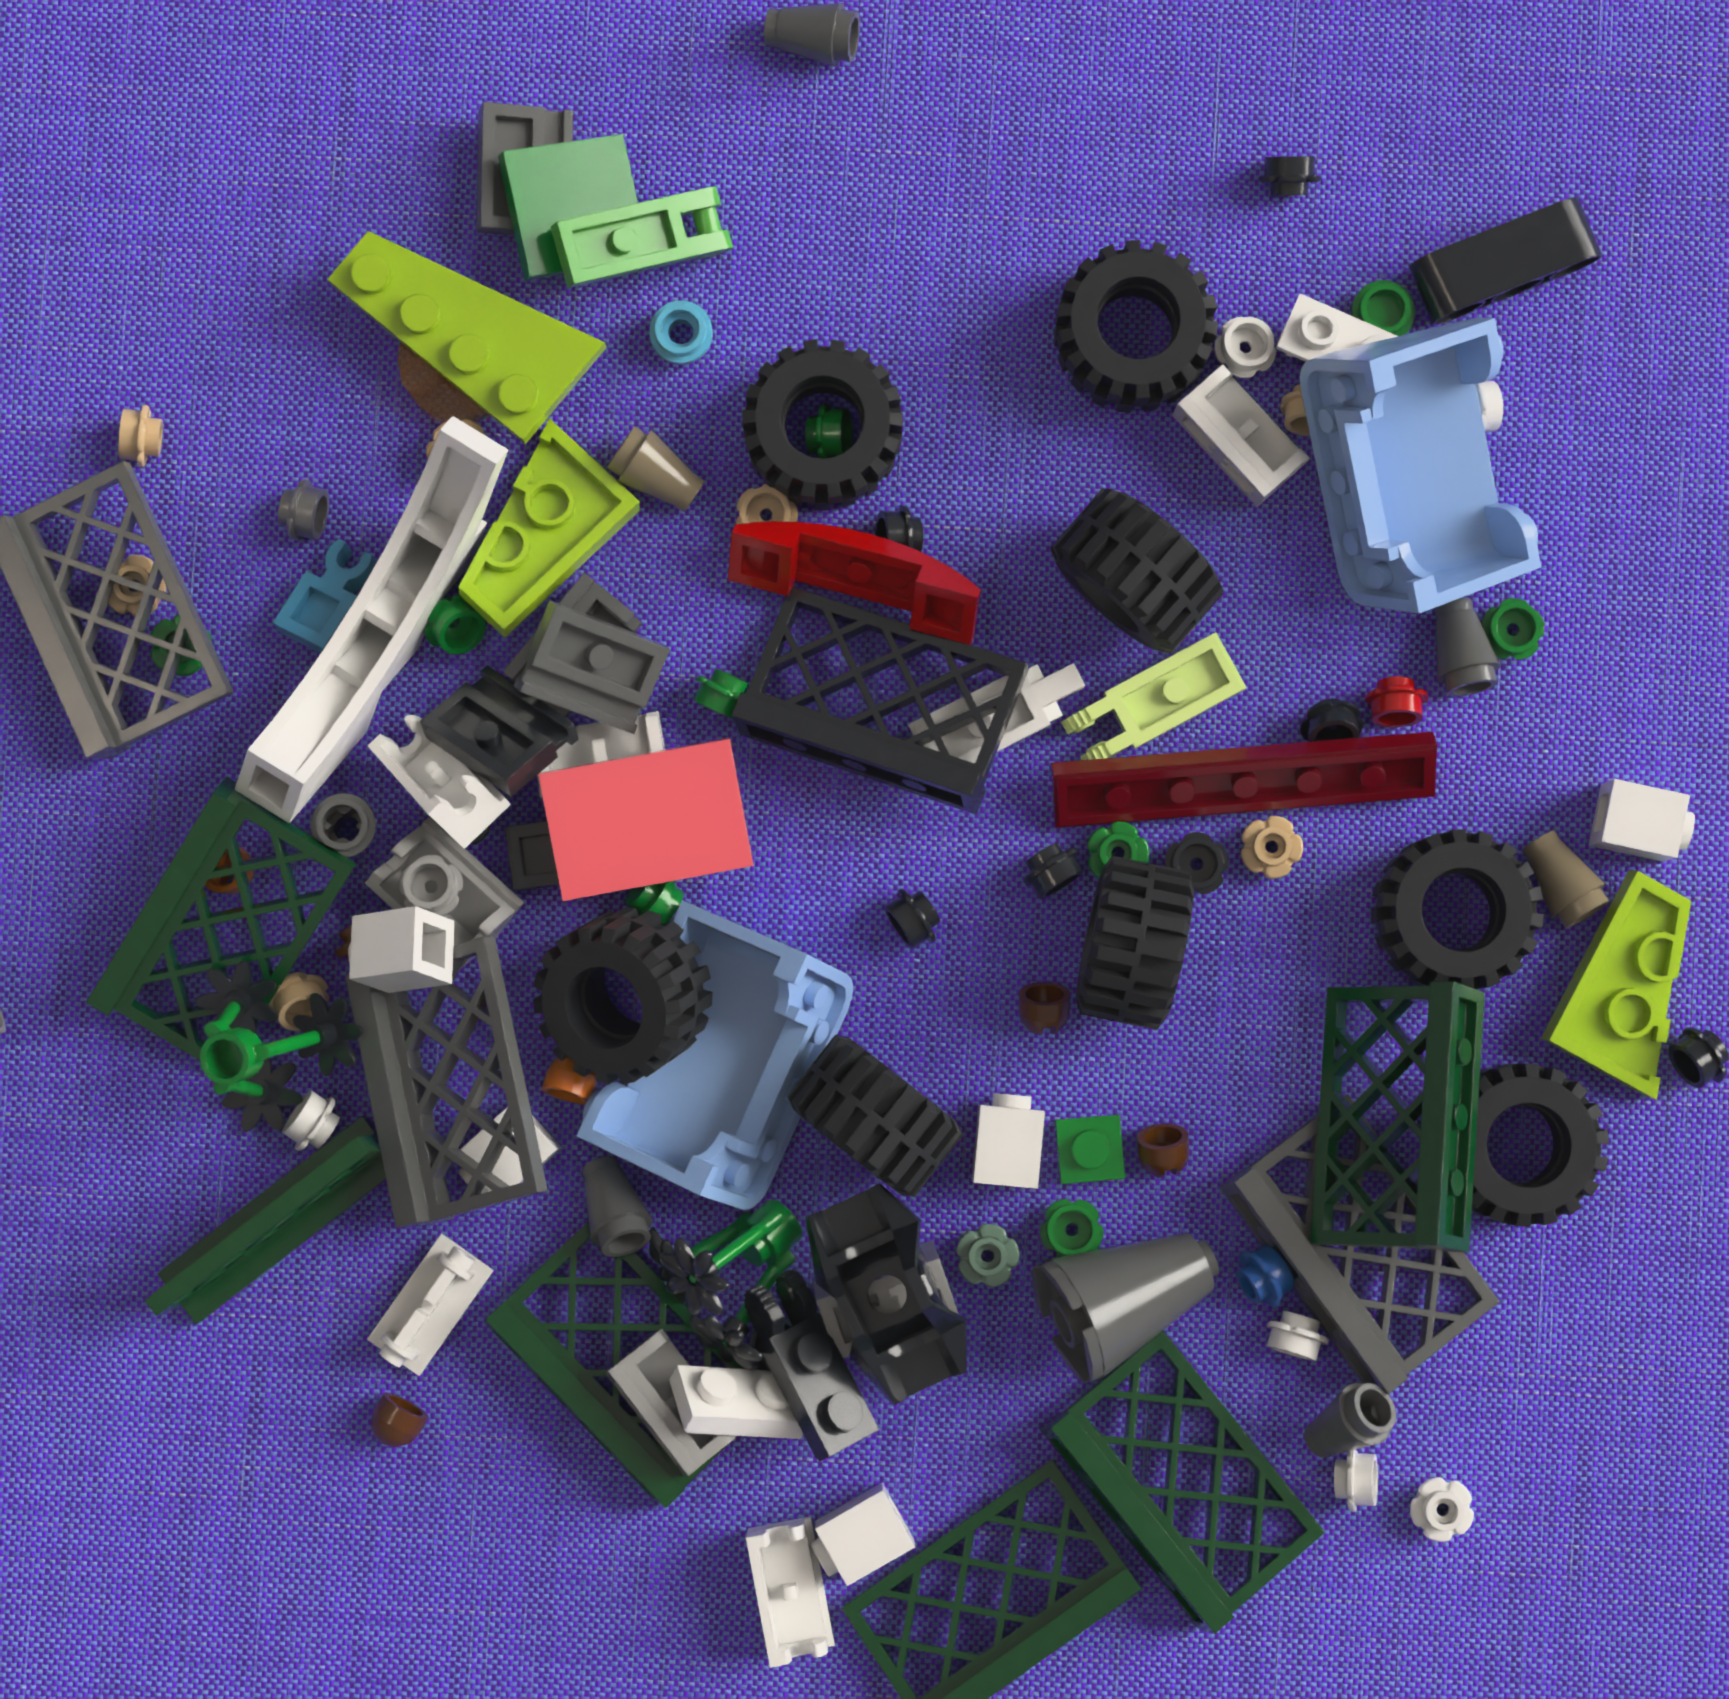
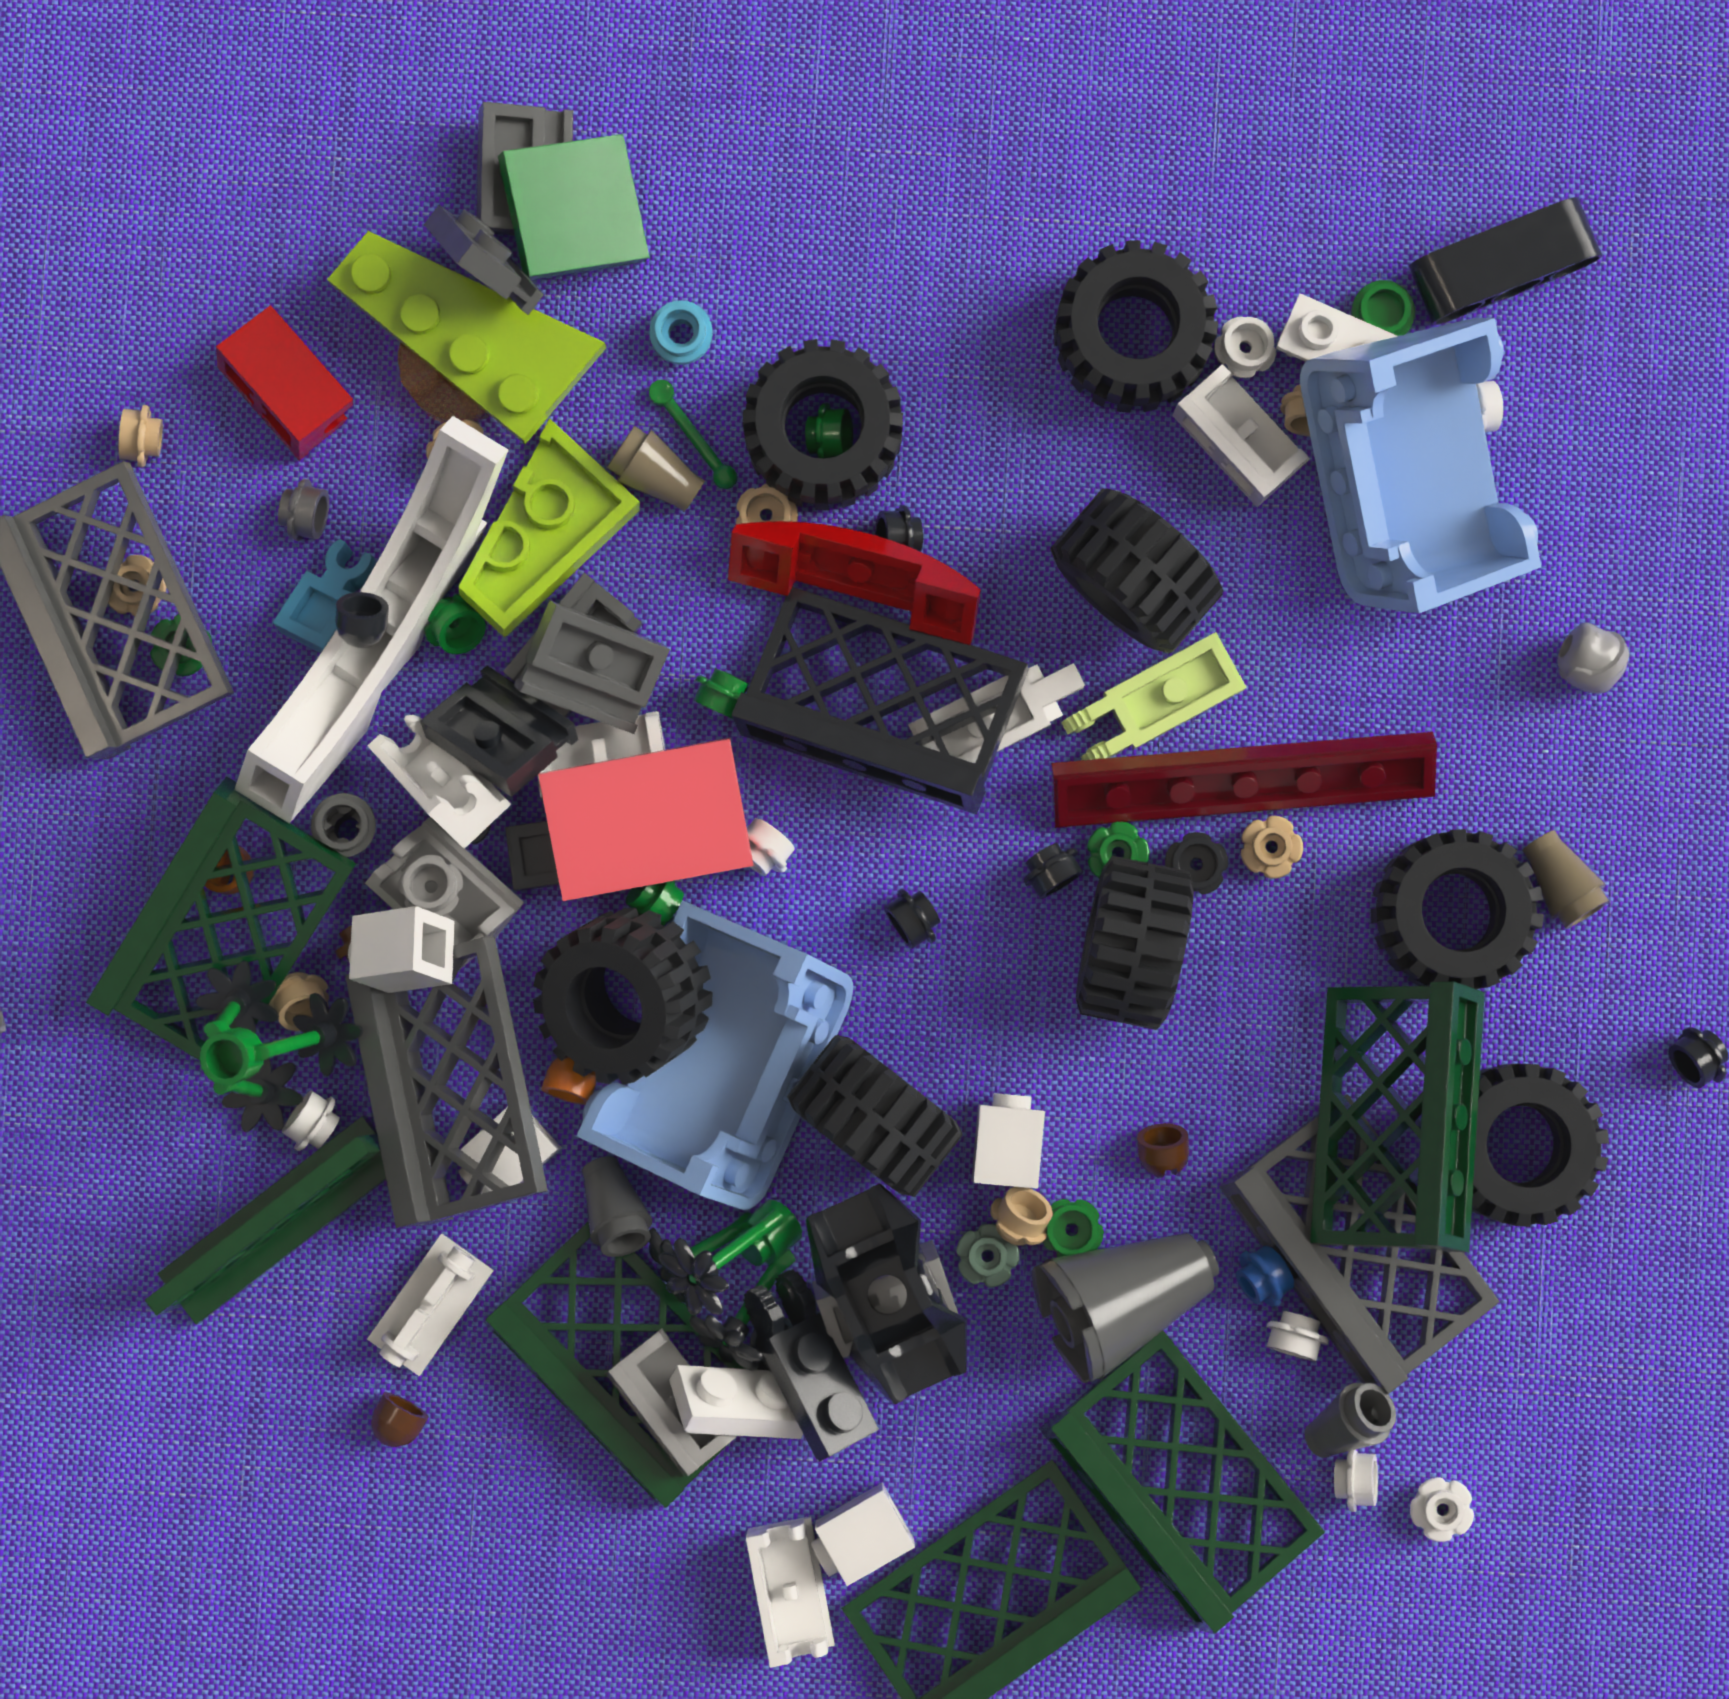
(283, 382): none -> red hinge
(361, 618): none -> black hinge
(483, 256): none -> dark grey plate
(639, 237): plate -> none
(663, 395): none -> green hinge
(768, 847): none -> white plate
(814, 32): dark grey cone -> none
(1022, 1216): none -> tan plate
(1044, 1006): reddish brown hinge -> none
(1089, 1149): green plate -> none
(1289, 174): black plate -> none
(1331, 721): black plate -> none
(1396, 702): red plate -> none
(1463, 650): dark grey cone -> none
(1529, 625): green plate -> none
(1592, 658): none -> light grey piece
(1623, 986): lime wing -> none
(1641, 820): white brick -> none

